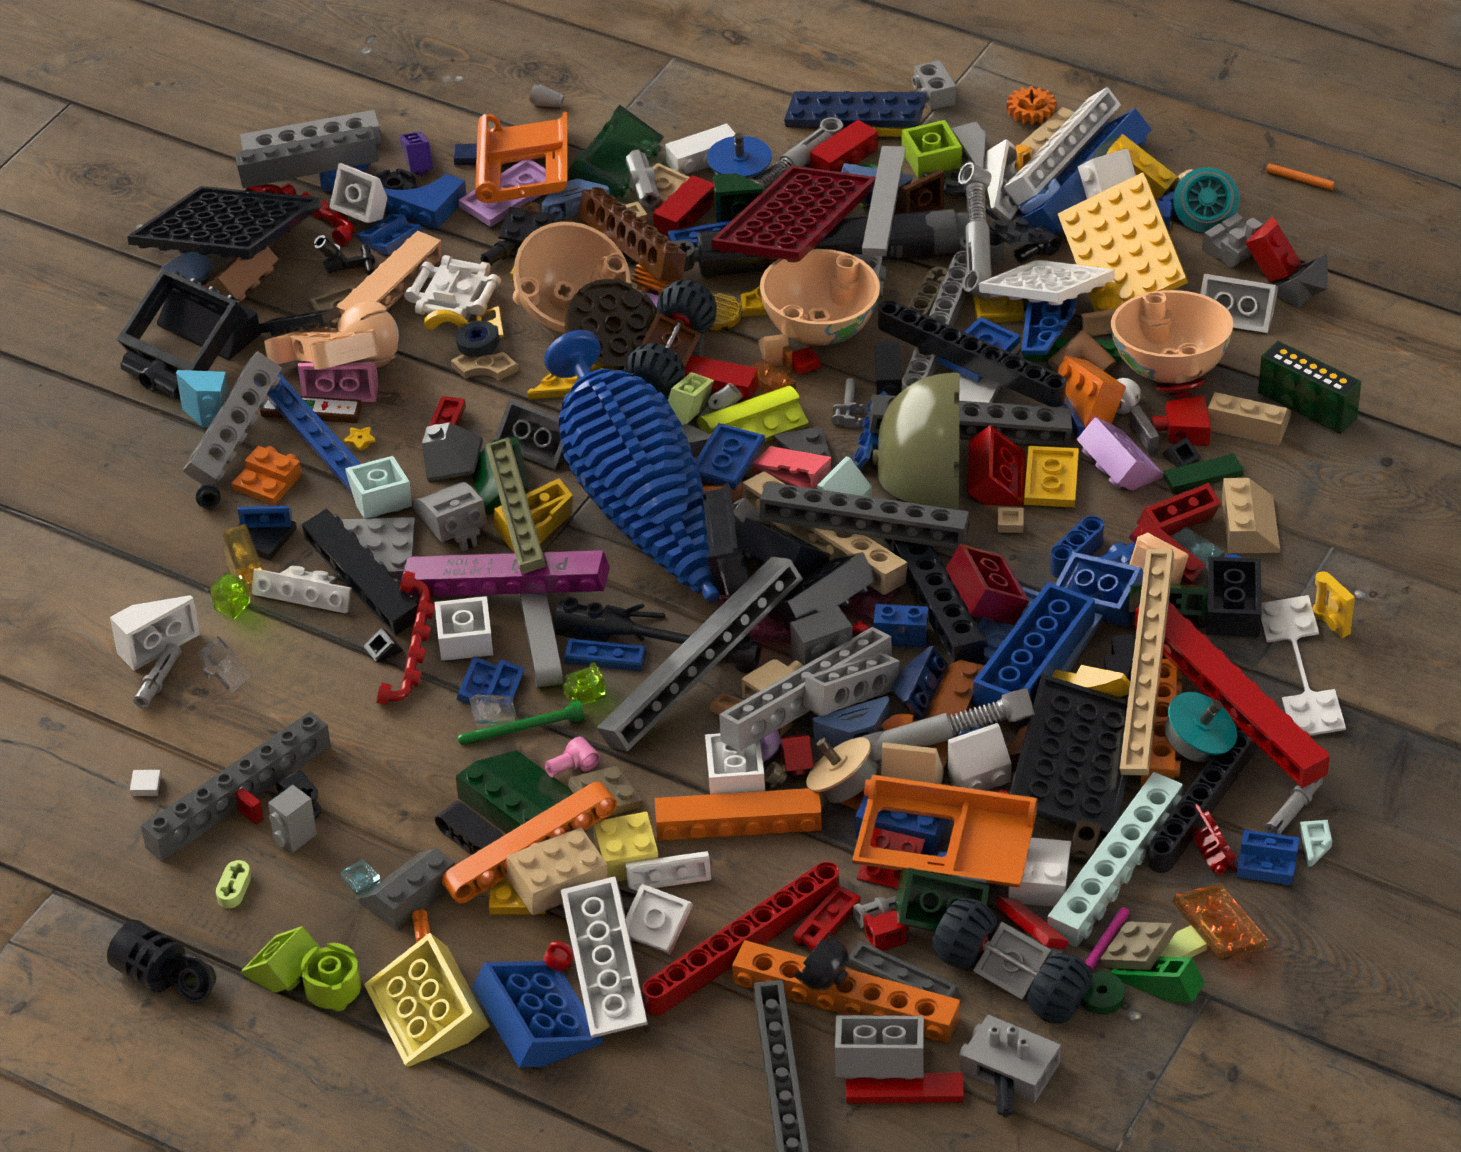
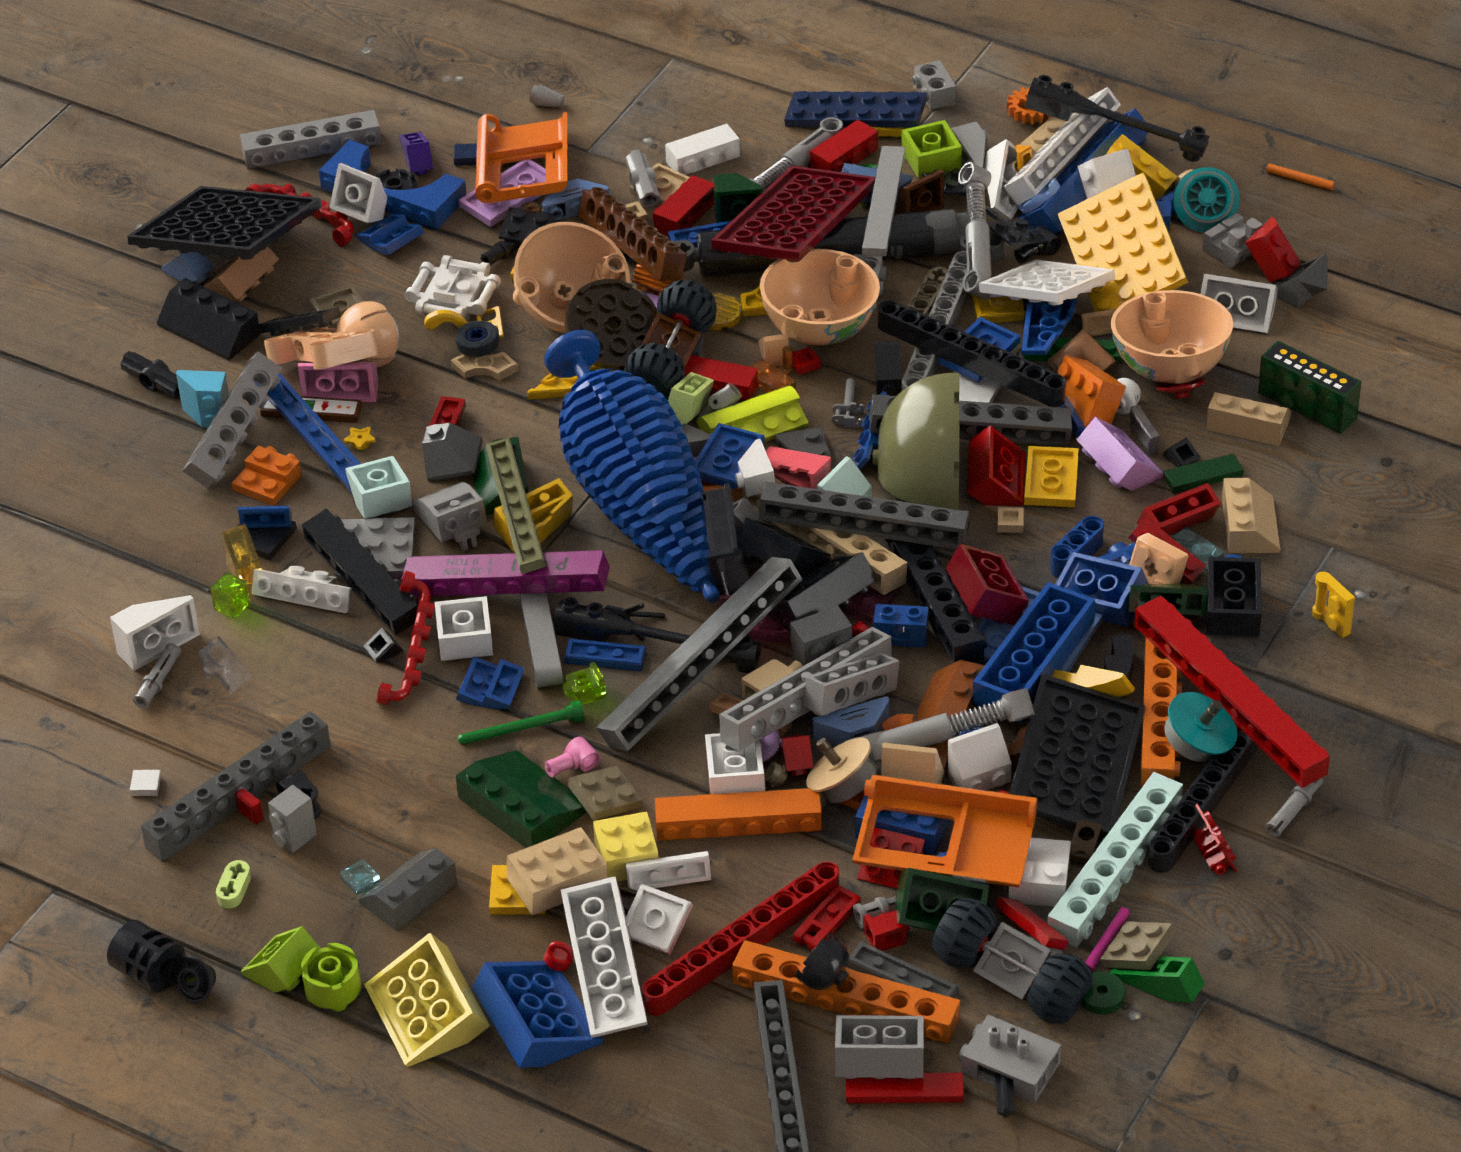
(152, 302): black window -> none
(208, 496): black plate -> none
(306, 156): dark grey brick -> none
(337, 261): black pin -> none
(395, 274): light nougat brick -> none
(420, 923): orange axle -> none
(466, 828): black beam -> none
(490, 864): orange beam -> none
(492, 710): clear slope -> none
(536, 431): flat silver slope -> none
(606, 155): clear green windscreen -> none
(739, 155): blue piece -> none
(754, 470): none -> white slope
(919, 681): dark blue slope -> none
(1062, 101): none -> black bar
(1147, 662): tan plate -> none
(1185, 419): red torso -> none
(1185, 944): yellowish green tile -> none
(1219, 920): clear orange plate -> none
(1267, 857): blue slope -> none
(1289, 621): white hinge -> none
(1315, 839): light aqua tile -> none

